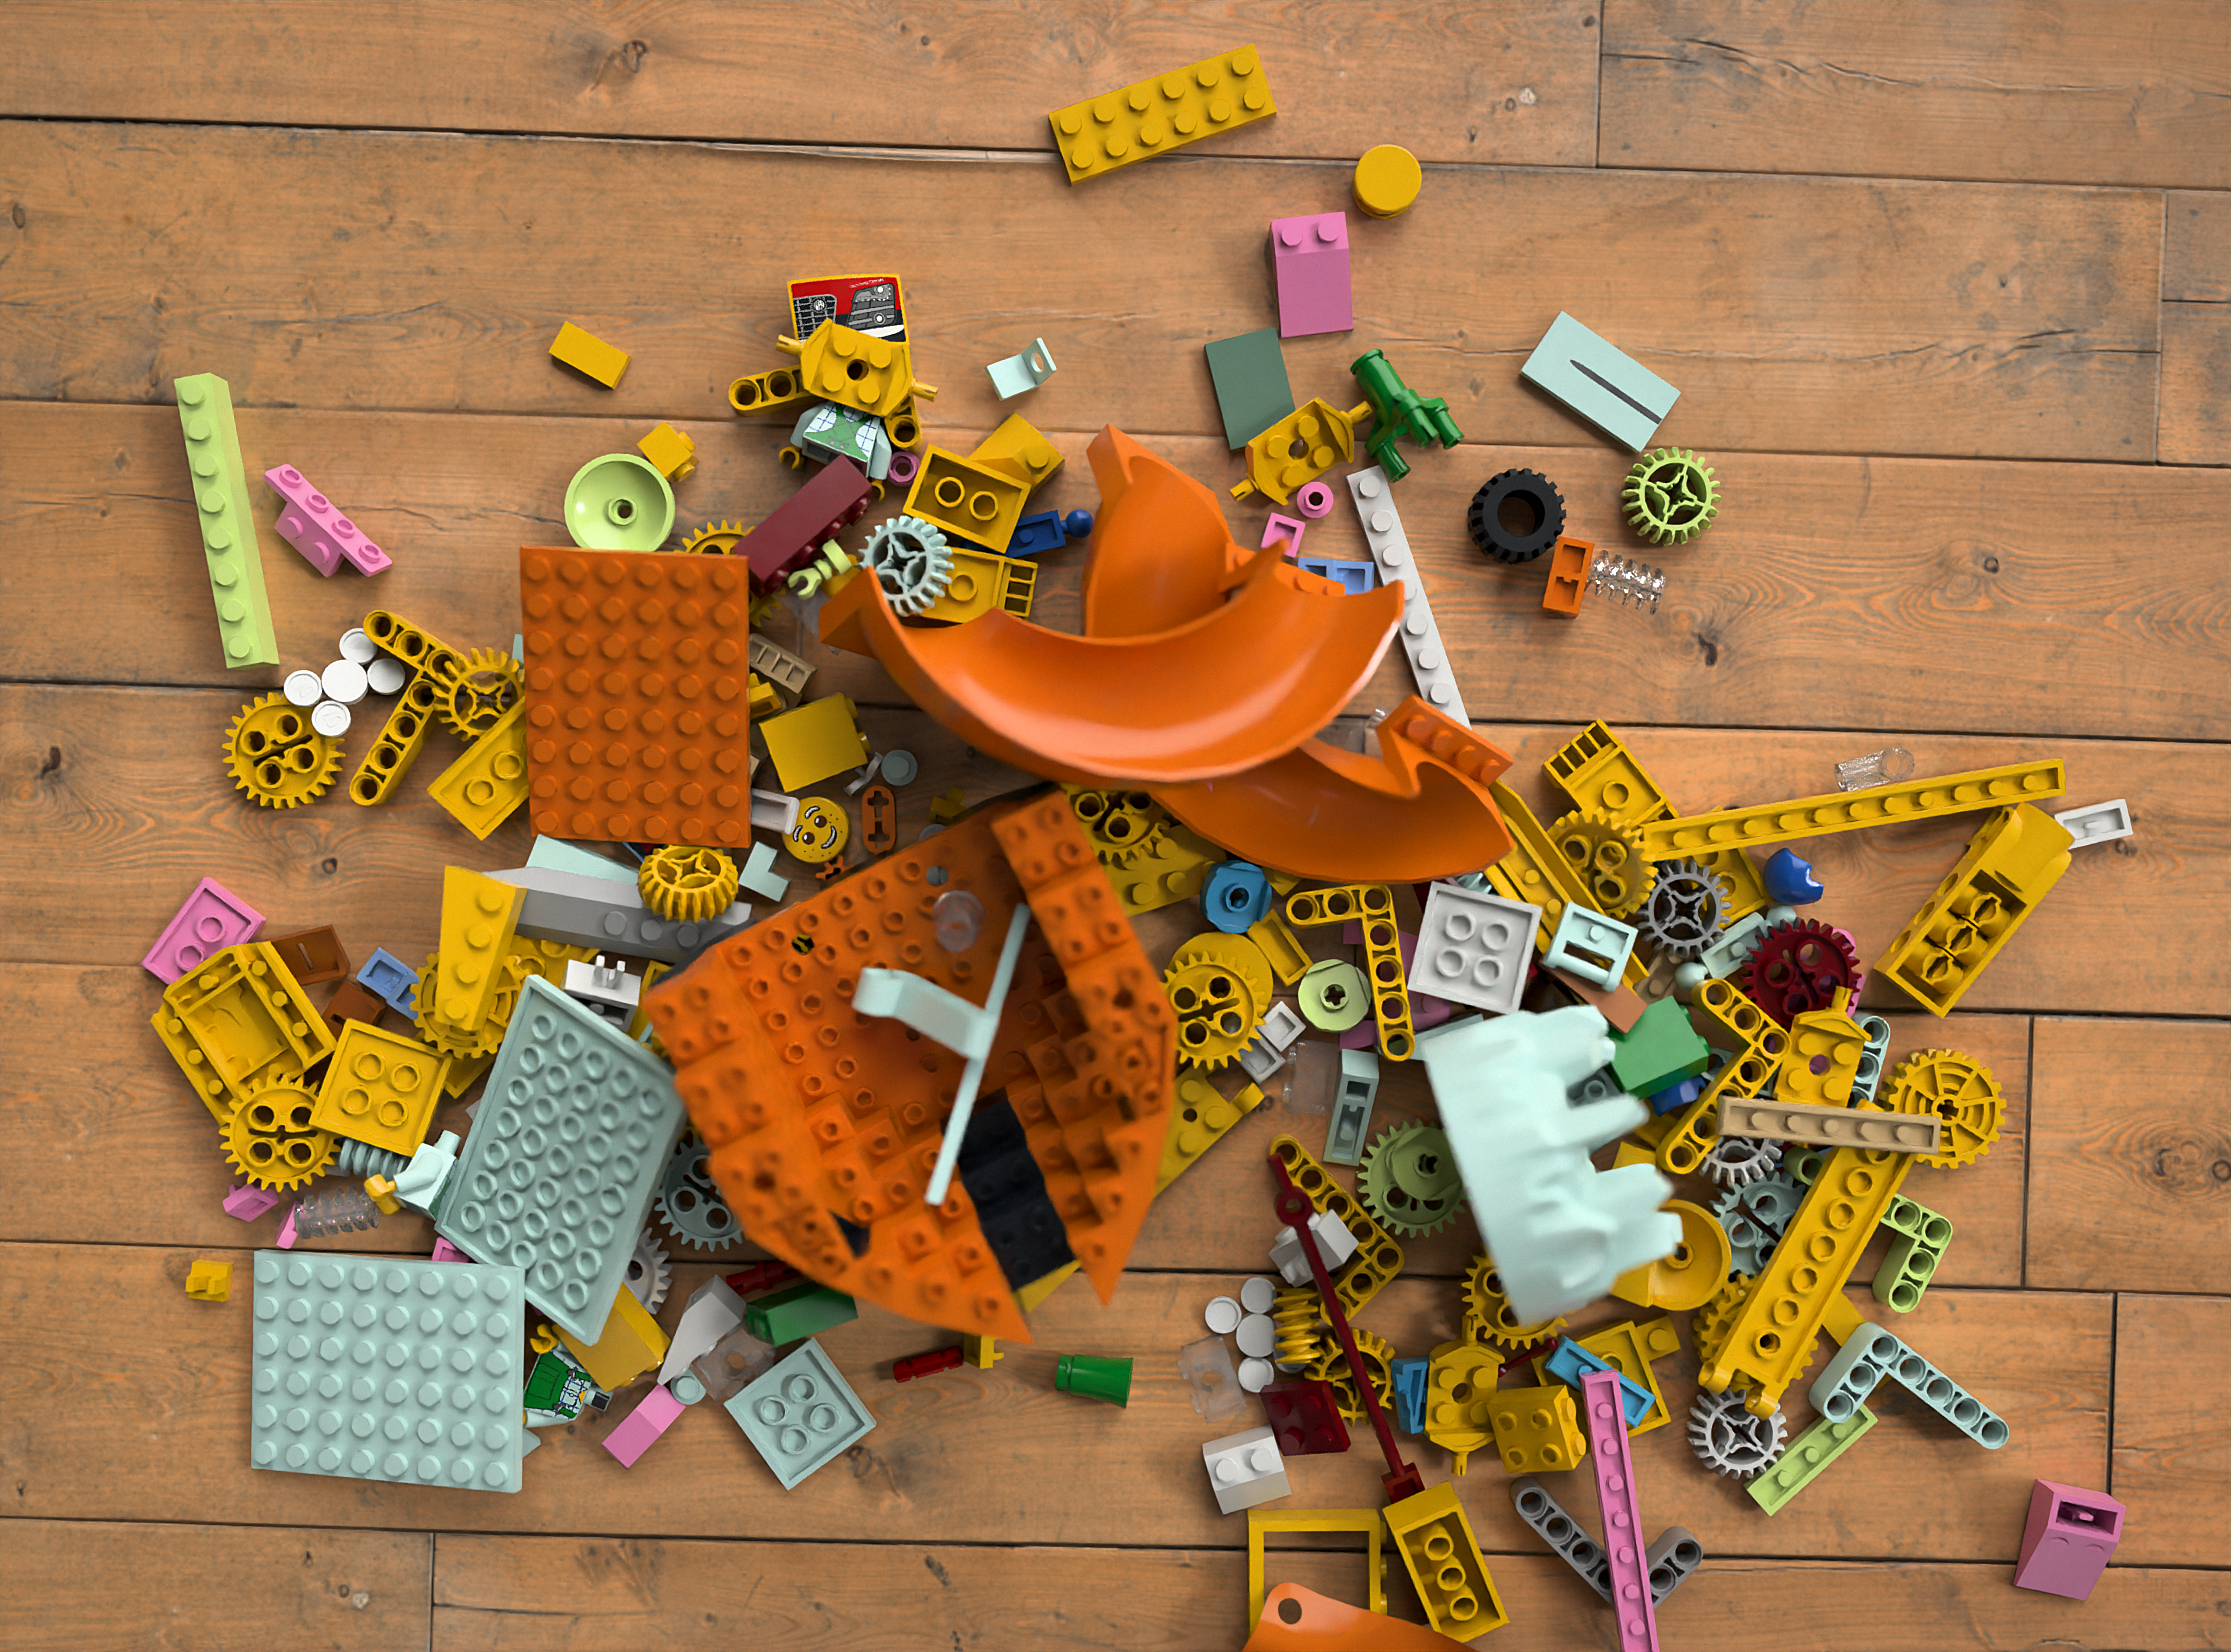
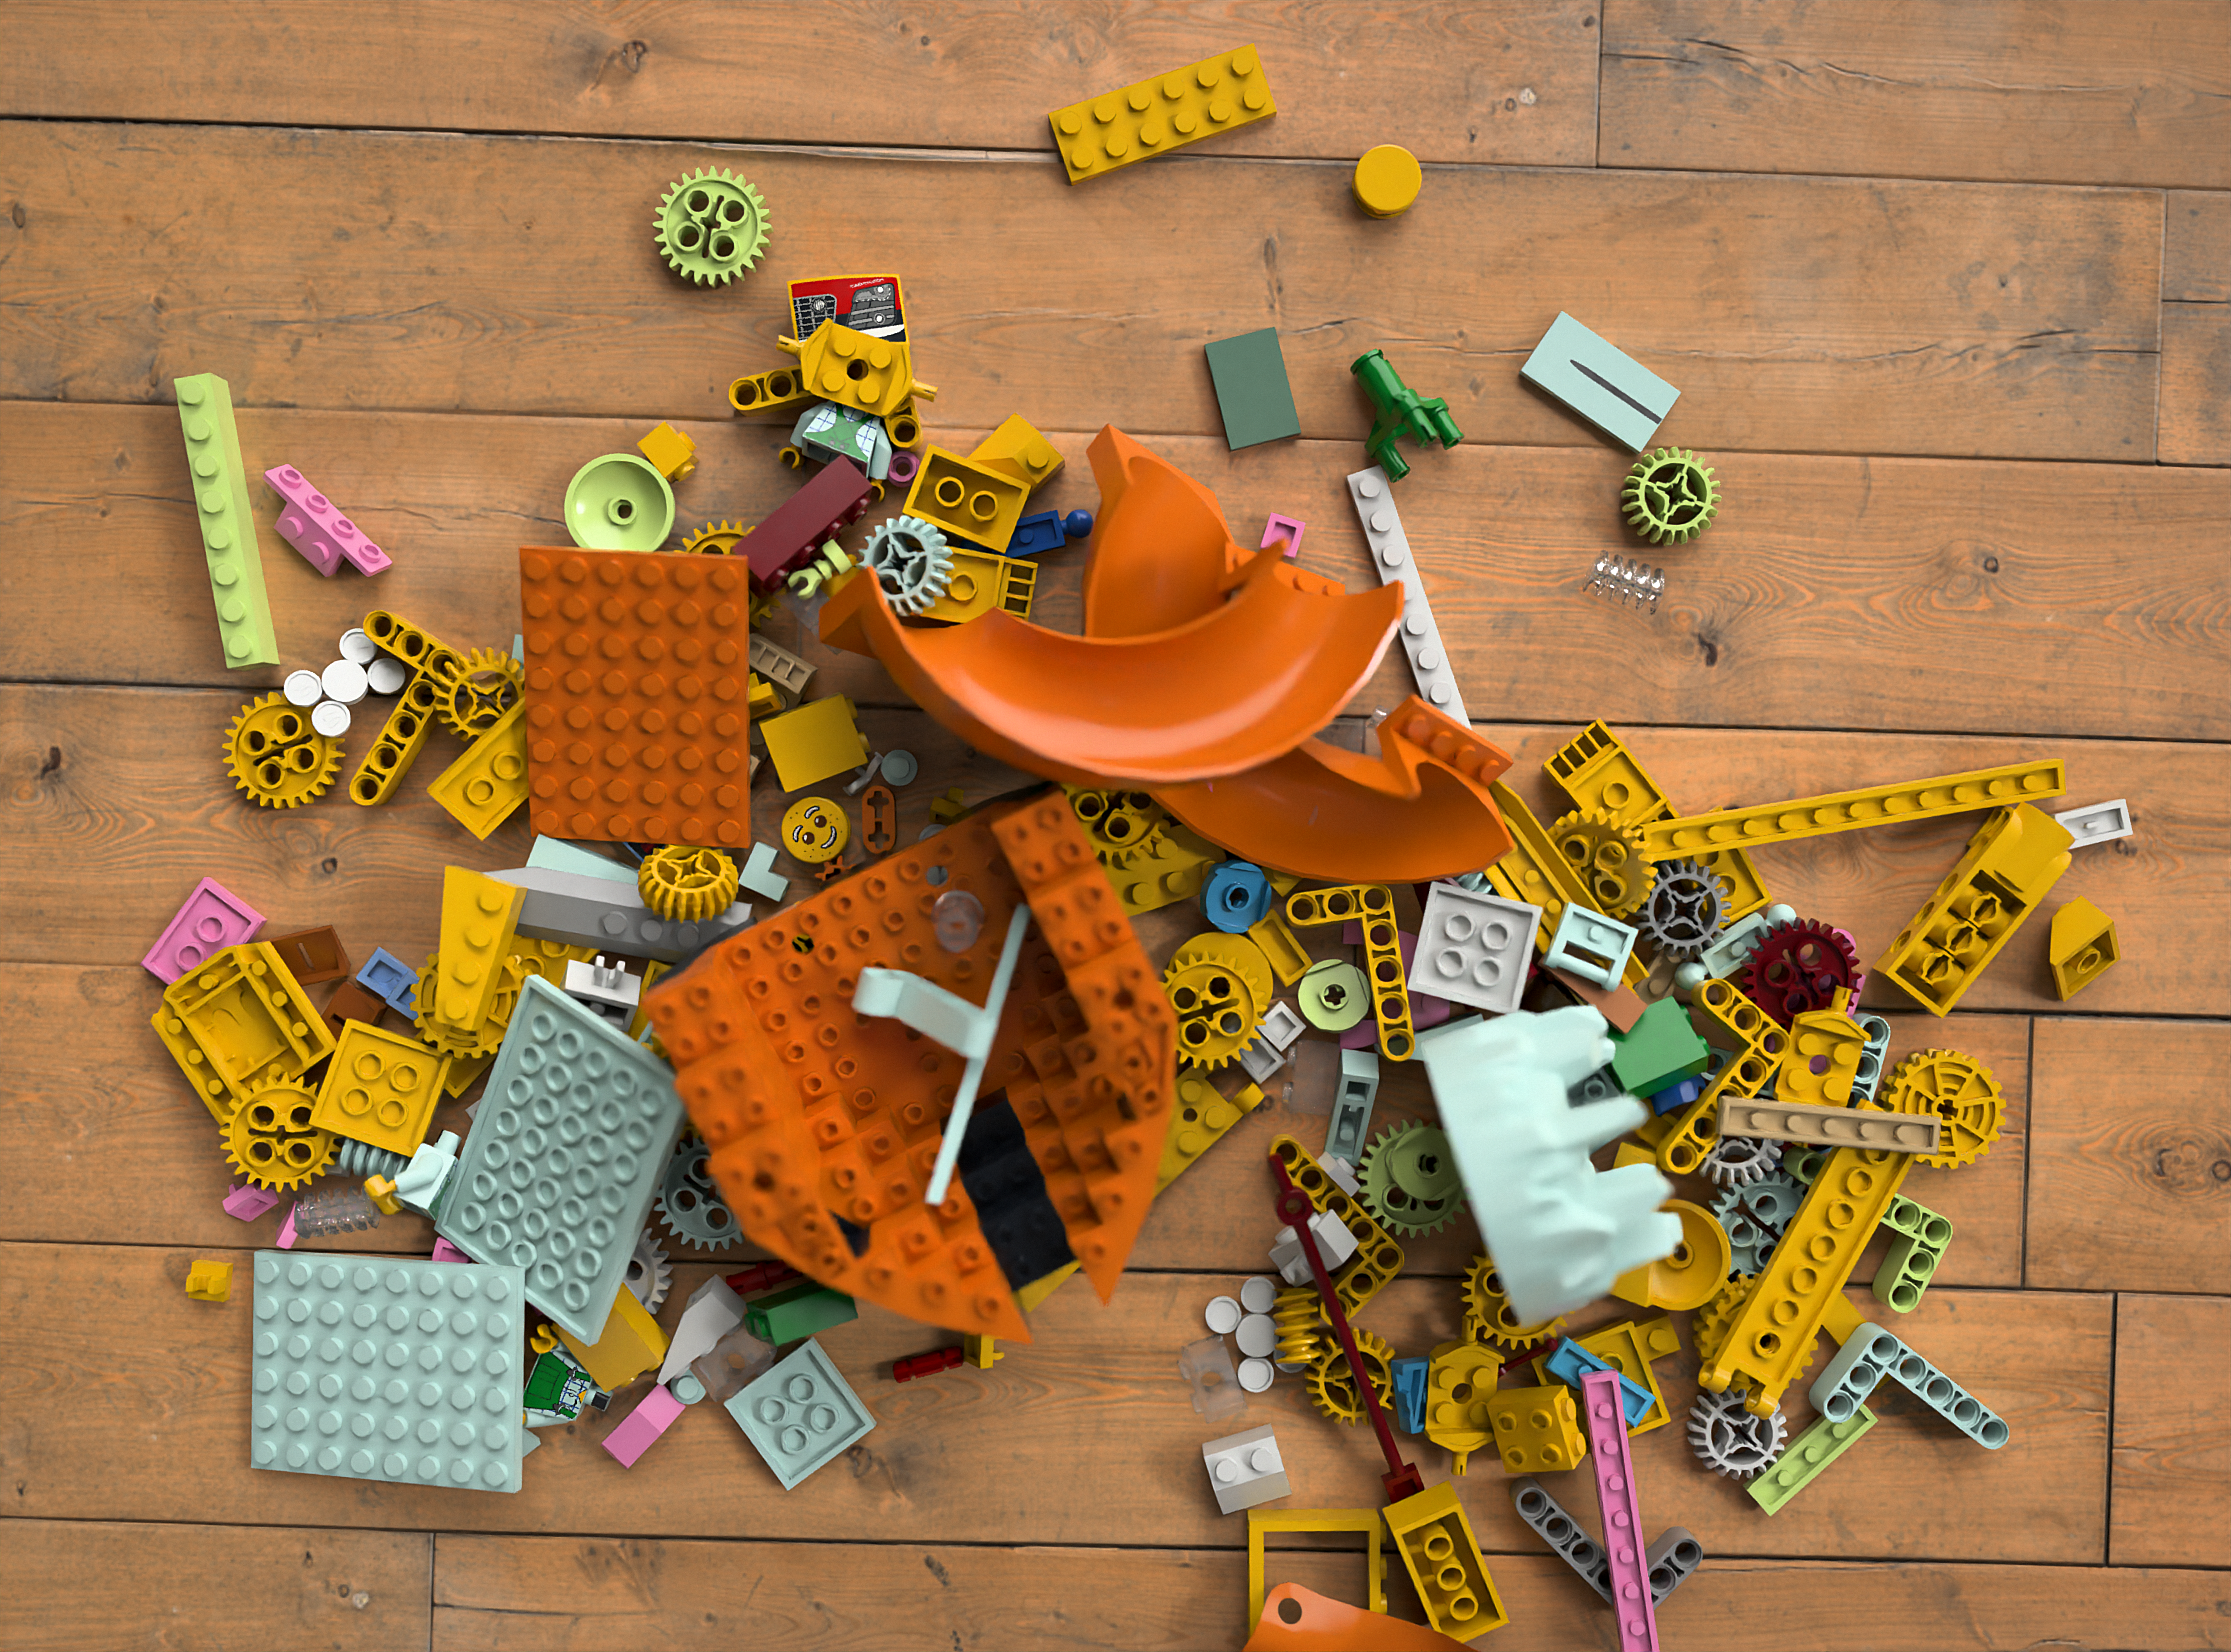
(590, 355): yellow tile -> none
(681, 220): none -> yellowish green gear
(773, 811): white tile -> none
(1020, 372): light aqua bracket -> none
(1096, 1377): green plant -> none
(1305, 1418): dark red plate -> none
(1311, 274): bright pink slope -> none
(1314, 511): bright pink plate -> none
(1326, 439): yellow plate -> none
(1340, 1172): none -> white plate
(1356, 576): light blue slope -> none
(1541, 499): black tyre -> none
(1568, 576): orange hinge -> none
(1789, 879): blue hair -> none
(1872, 769): clear piece -> none
(2068, 1539): bright pink slope -> none
(2081, 946): none -> yellow slope

